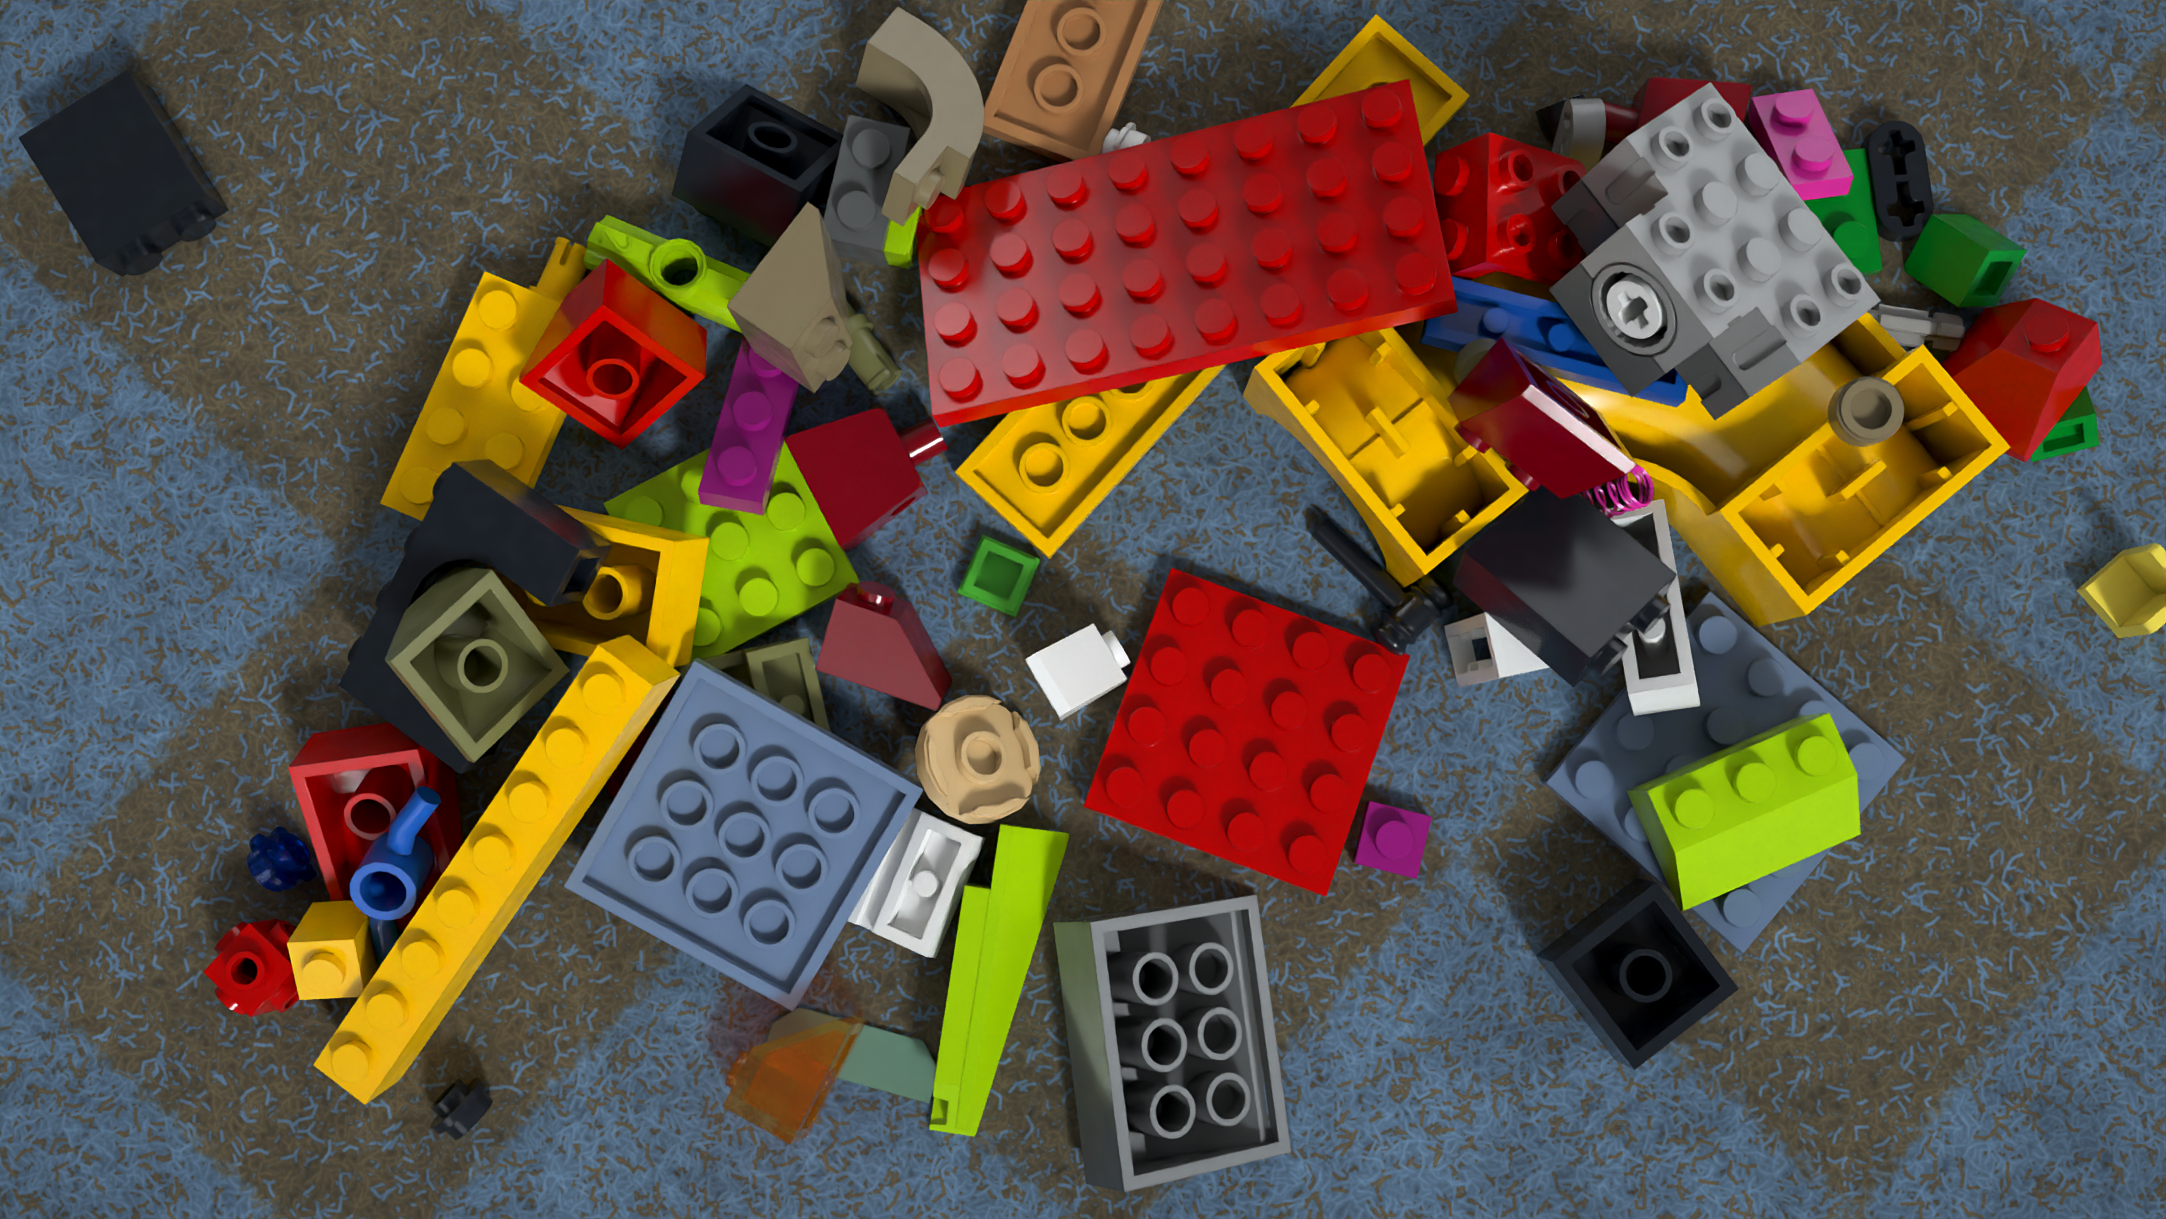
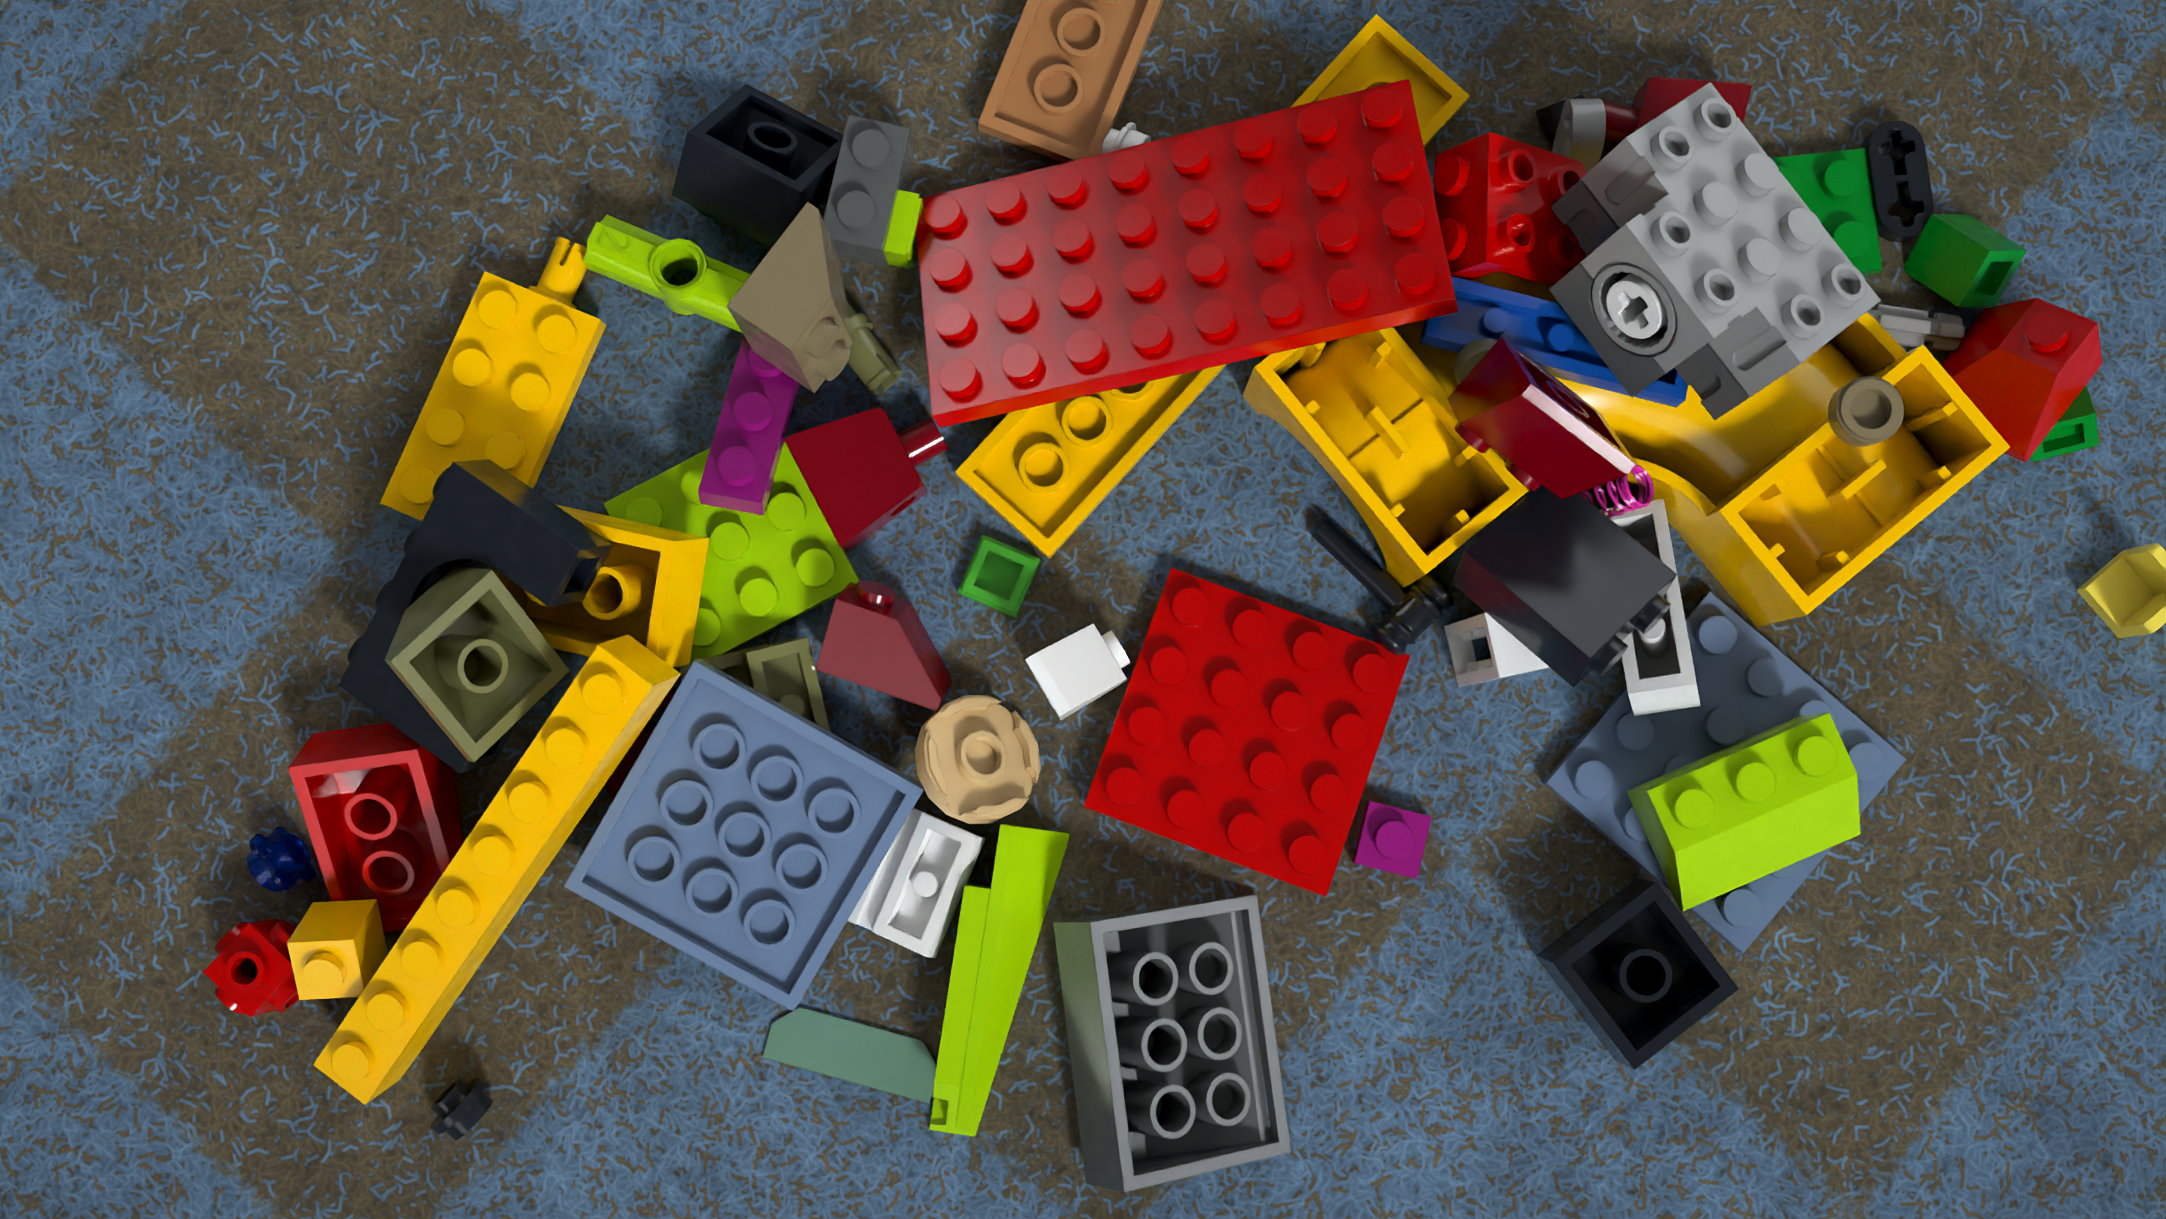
(124, 175): black brick -> none
(403, 855): blue piece -> none
(616, 355): red slope -> none
(790, 1078): clear orange slope -> none
(938, 97): dark tan arch -> none
(1801, 143): dark pink plate -> none

